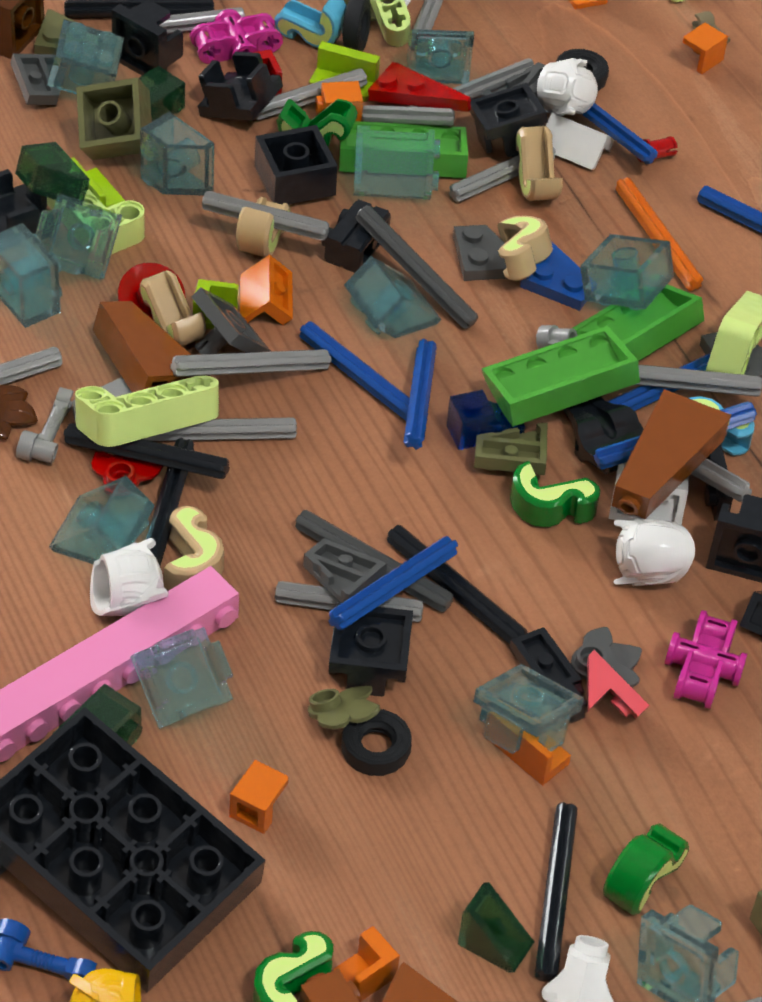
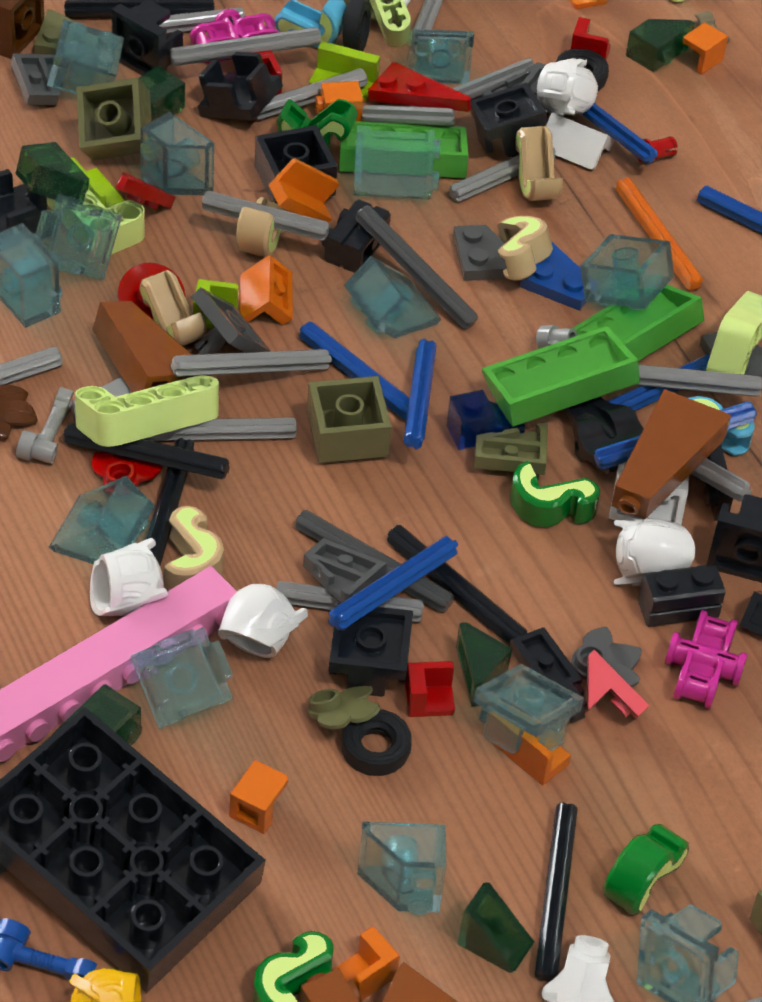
(144, 192): none -> red wing
(225, 49): none -> light grey axle
(259, 620): none -> white helmet
(303, 190): none -> orange panel
(348, 419): none -> olive brick
(404, 863): none -> clear light blue slope
(430, 689): none -> red panel
(480, 657): none -> clear green slope
(583, 40): none -> red panel
(658, 42): none -> clear green slope
(680, 594): none -> black brick

